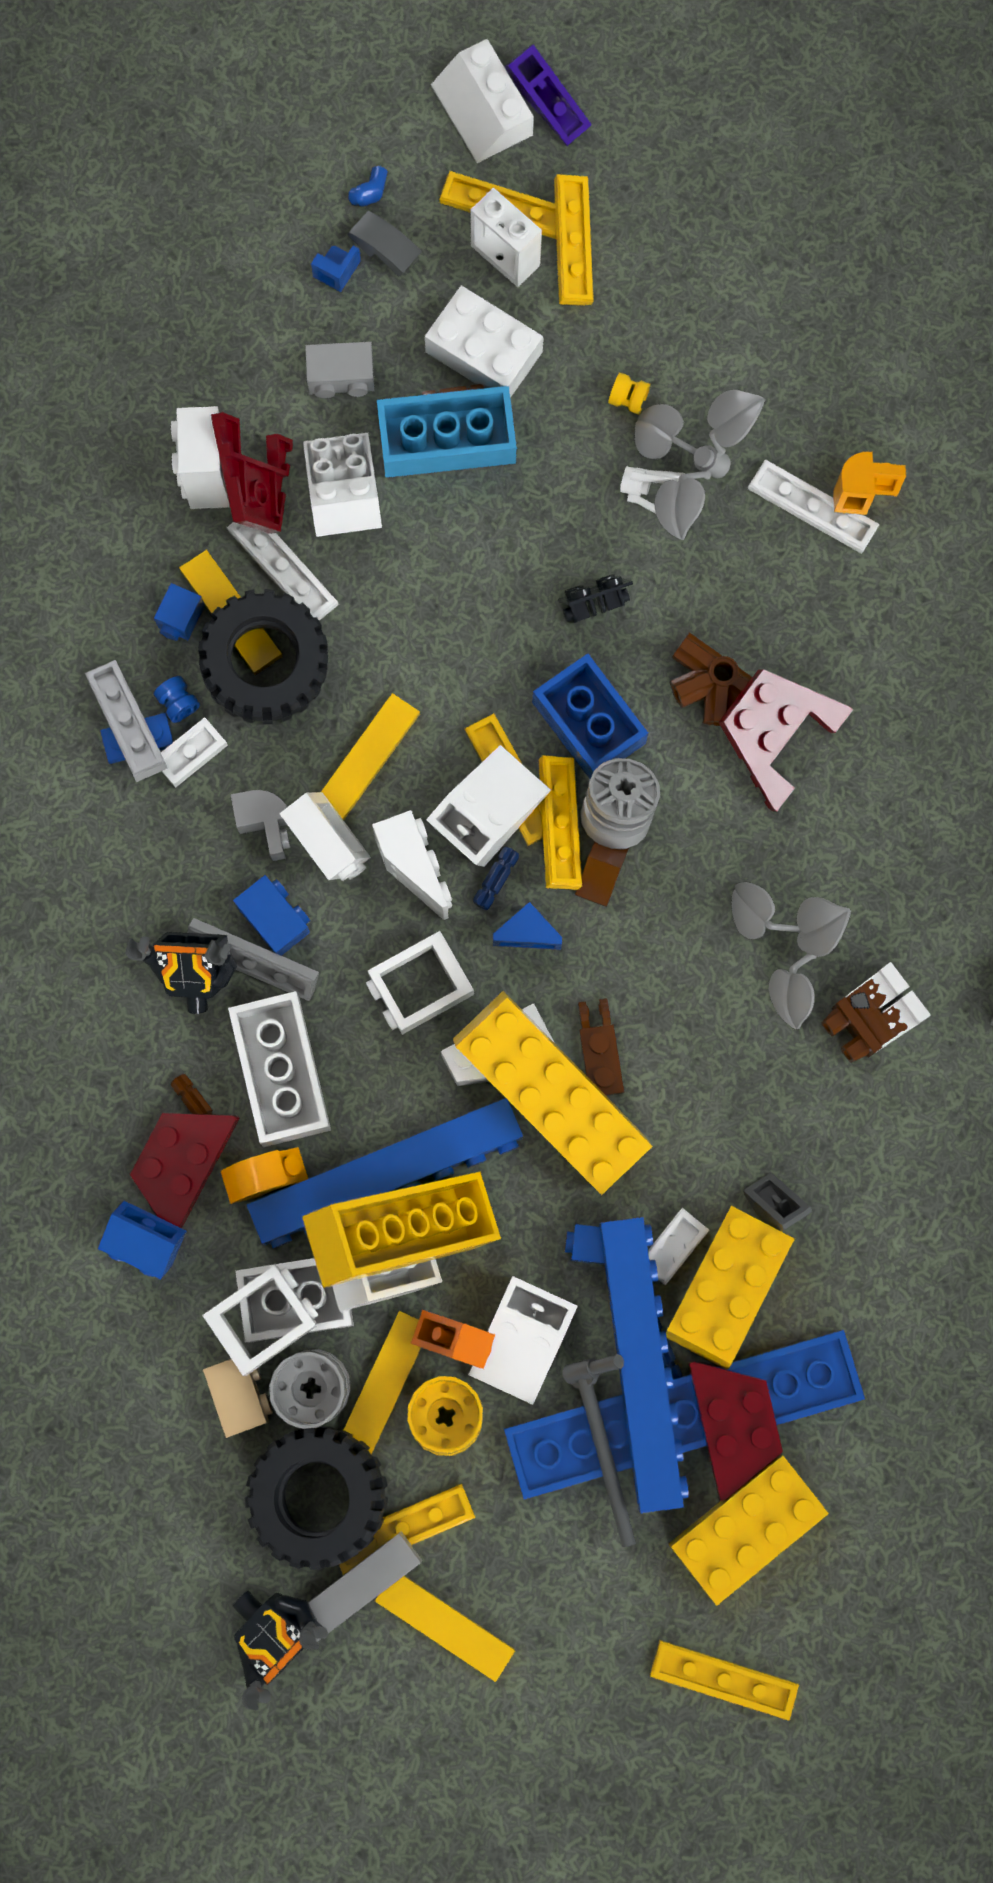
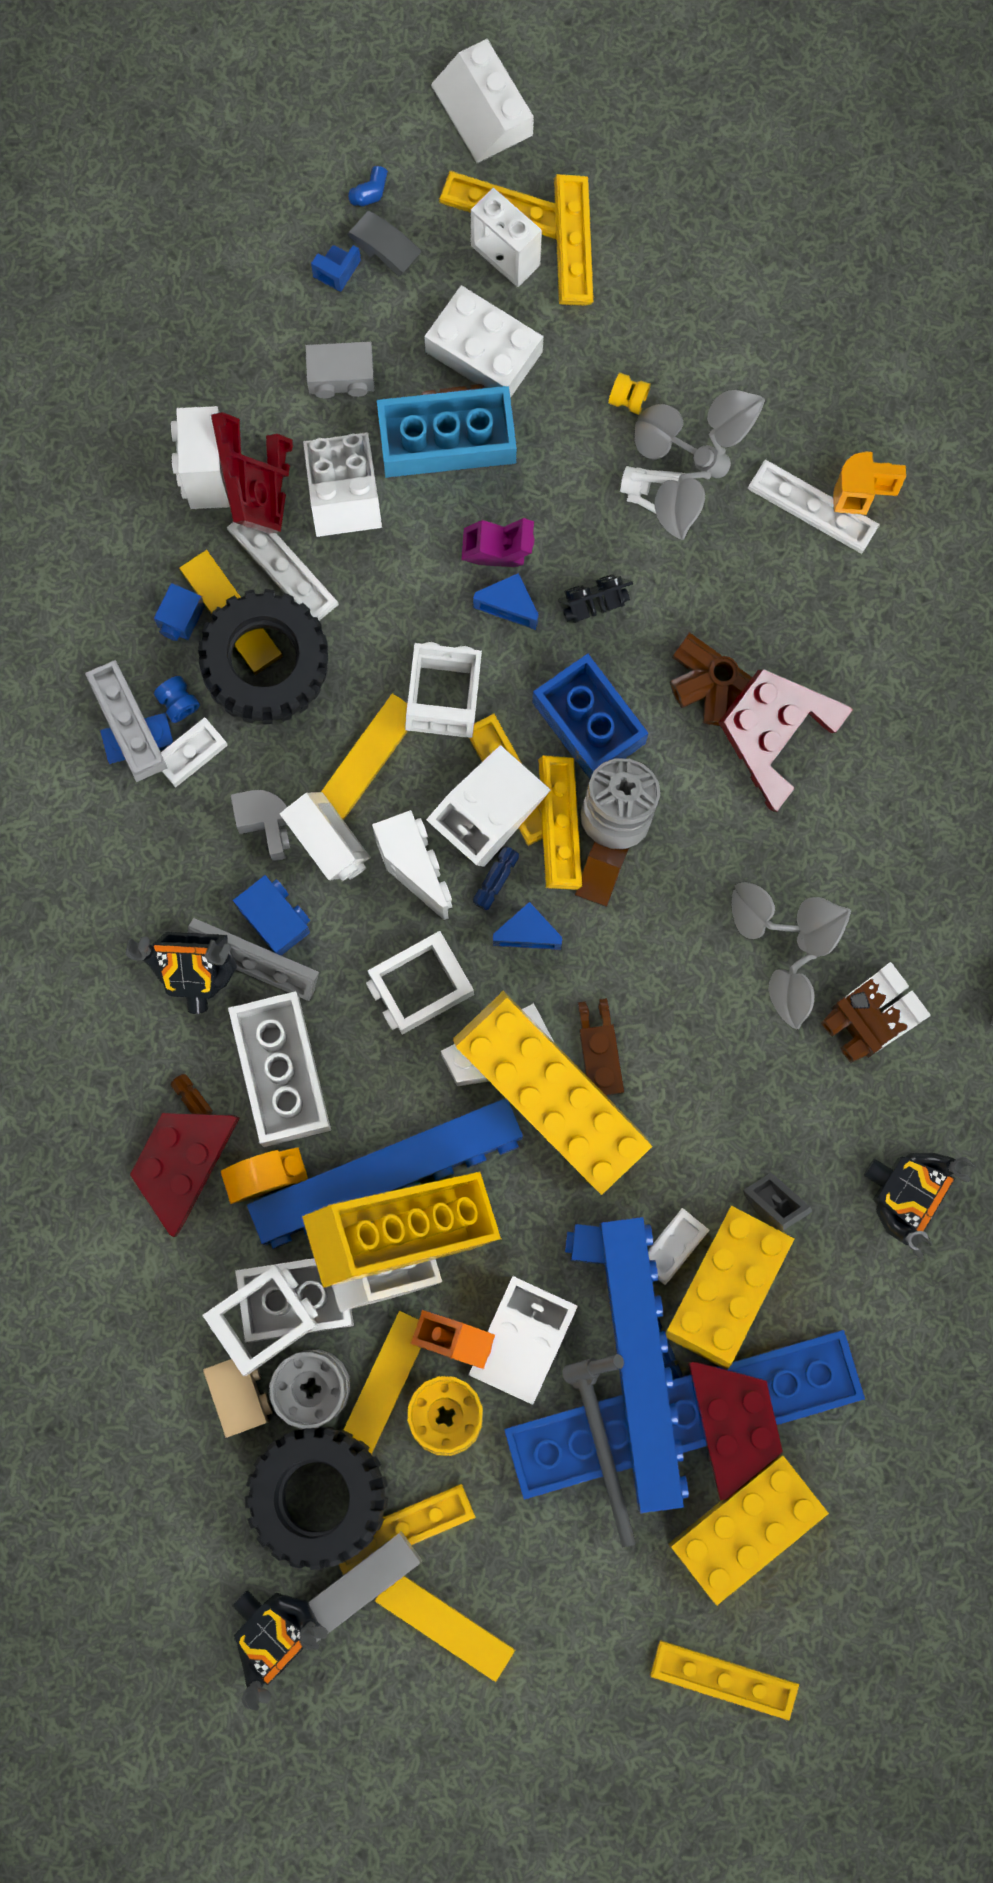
(141, 1240): blue brick -> none
(439, 718): none -> white window
(497, 544): none -> magenta brick
(508, 601): none -> blue slope
(547, 94): dark purple slope -> none
(913, 1193): none -> torso

